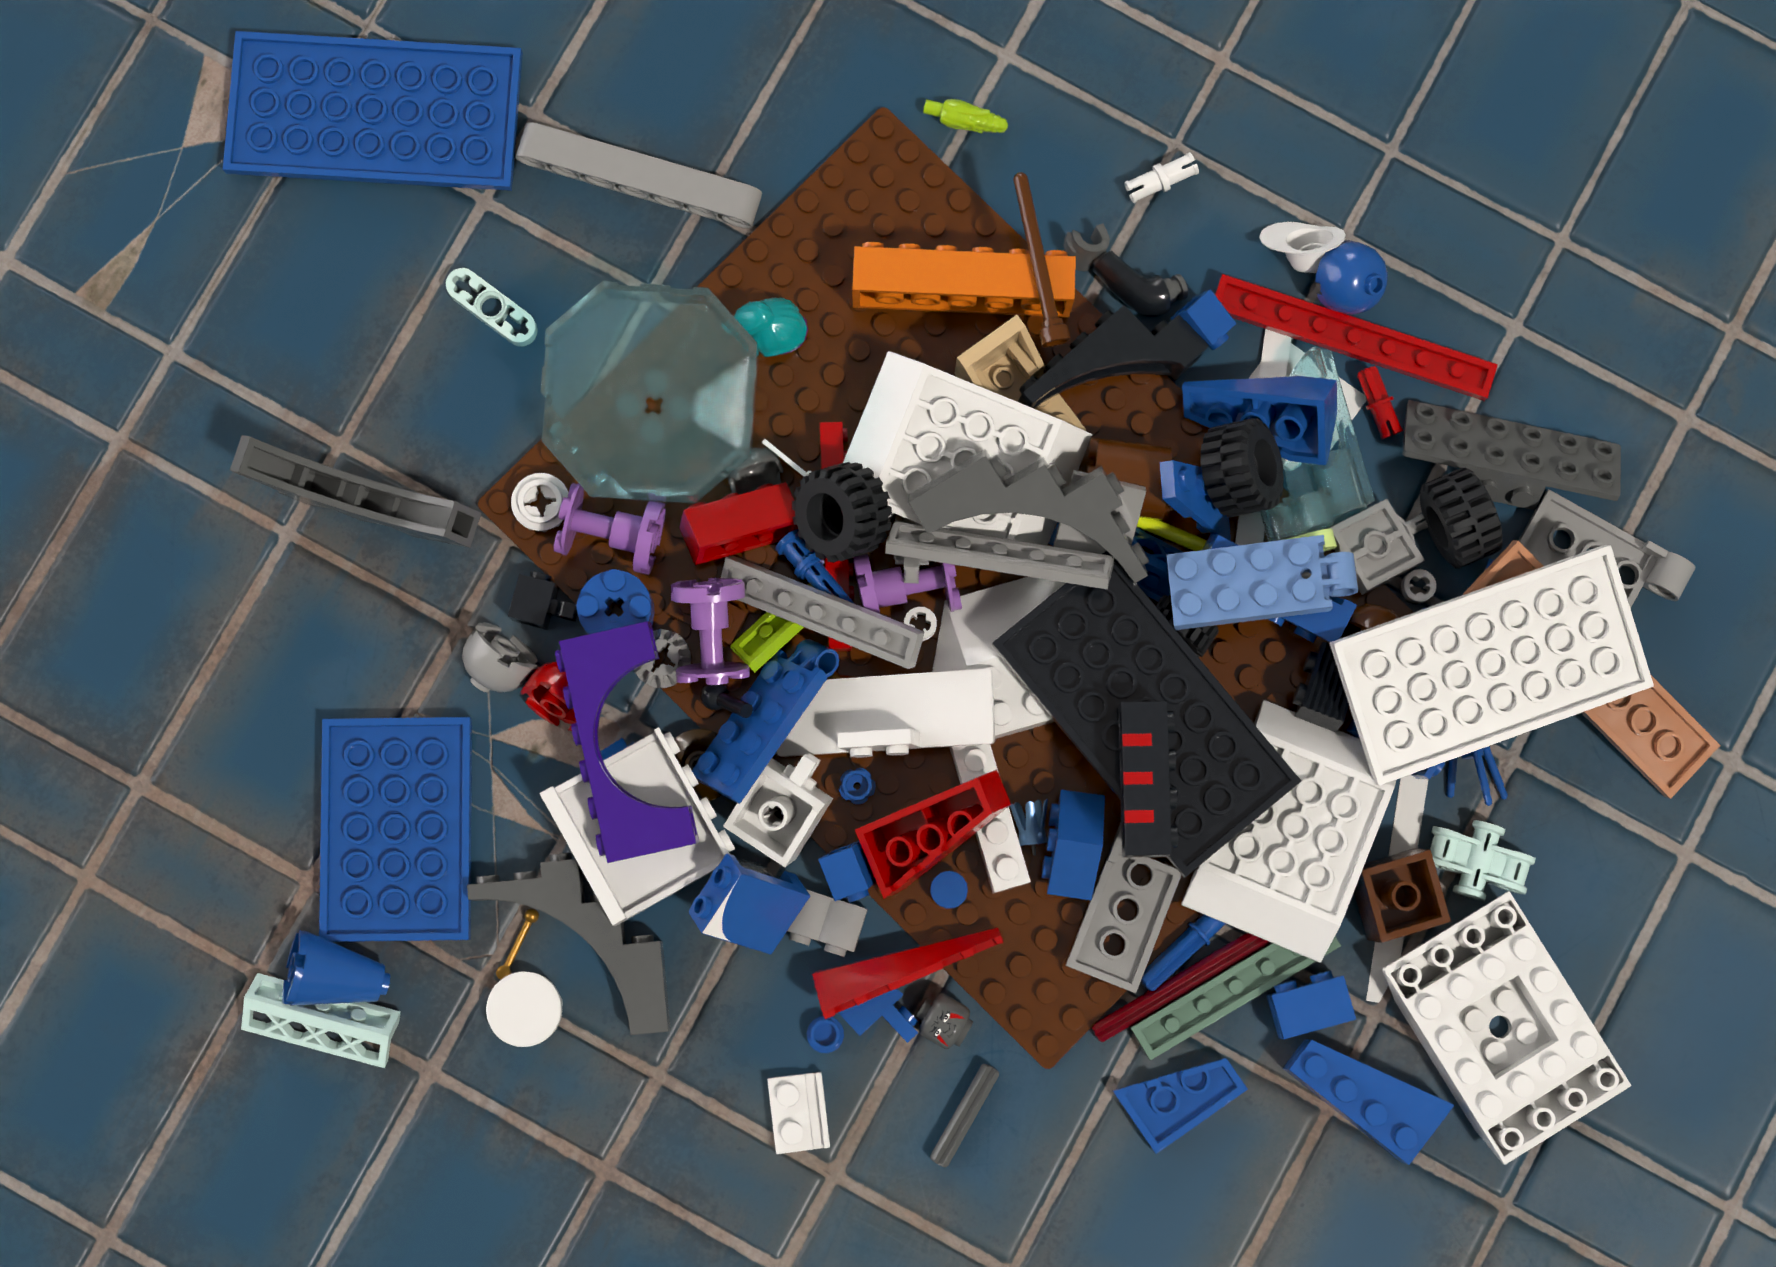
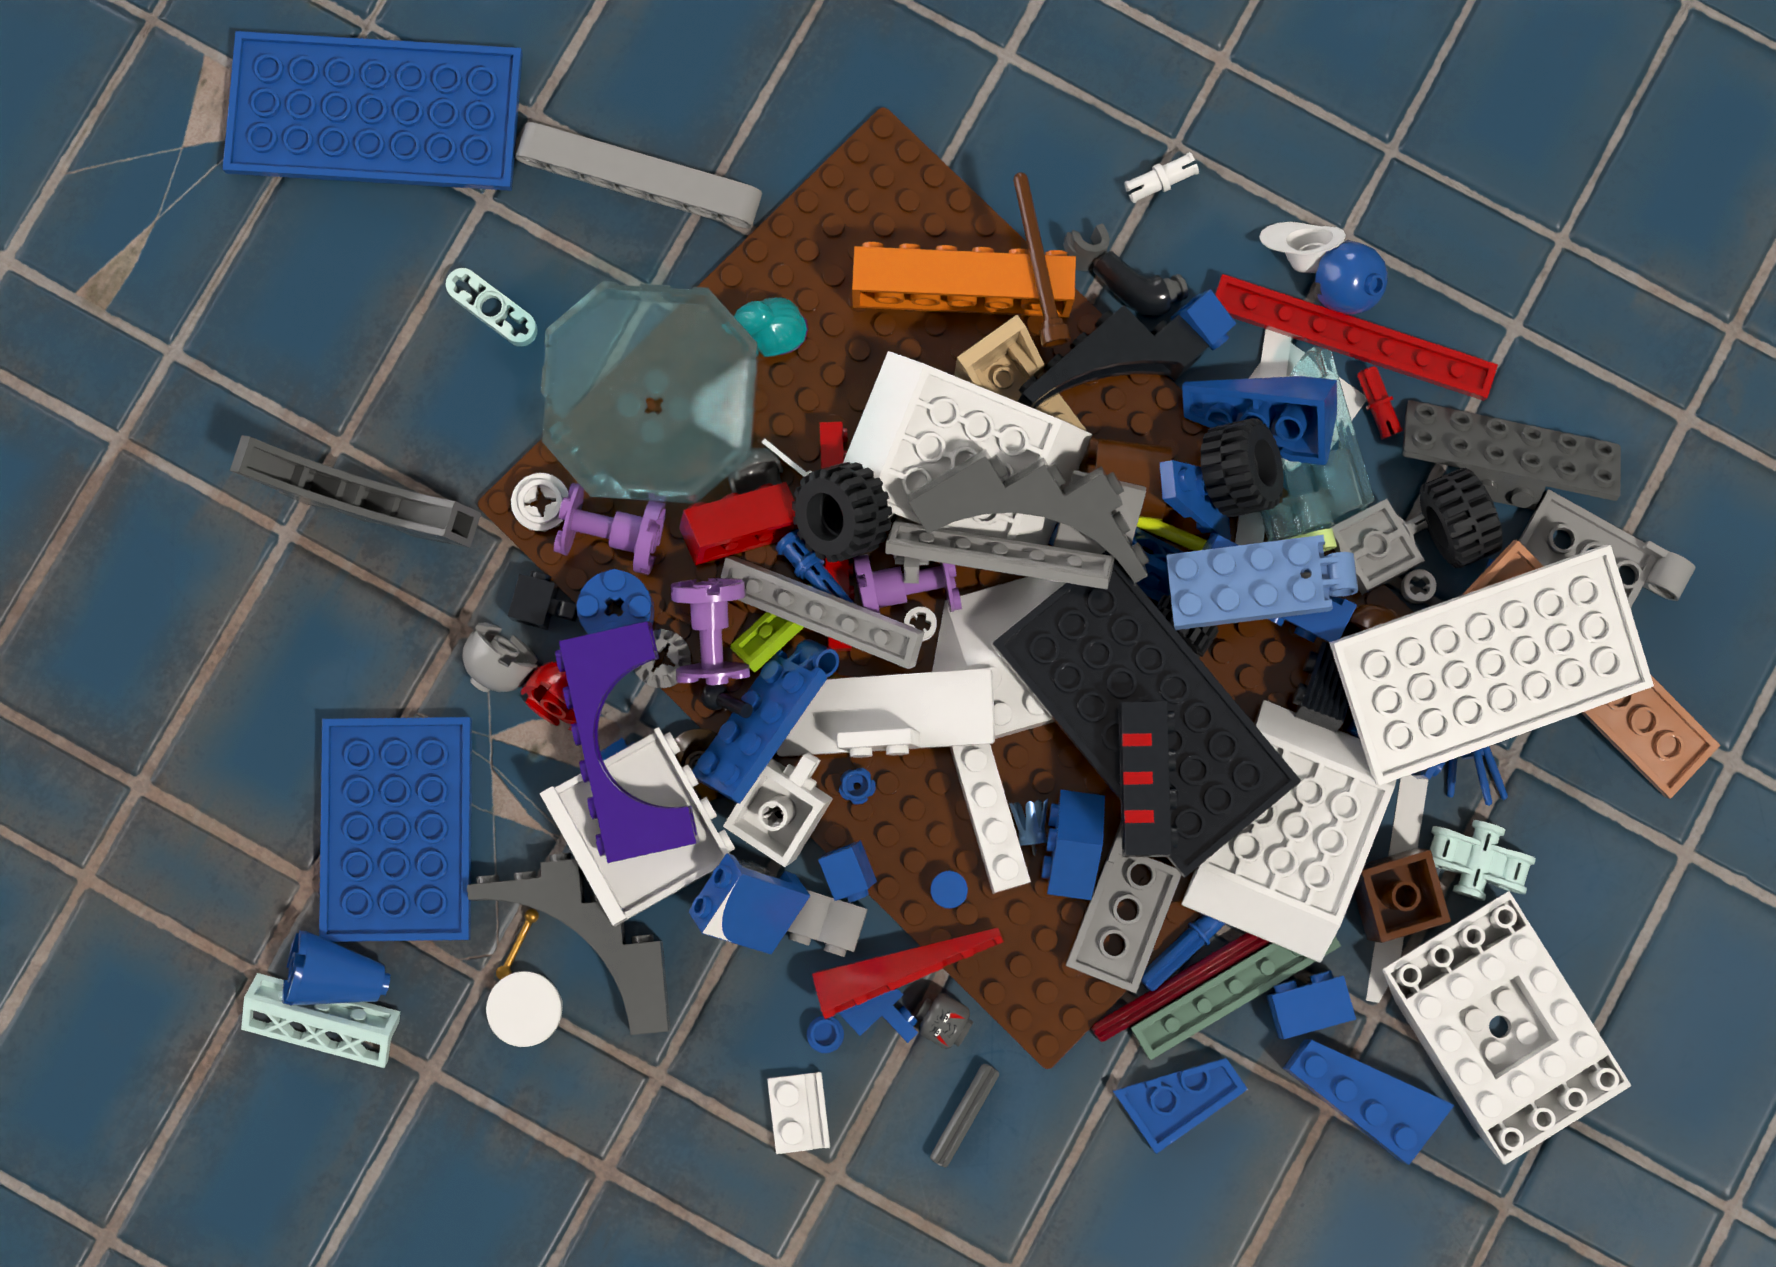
(923, 834): red wedge -> none
(965, 116): lime piece -> none

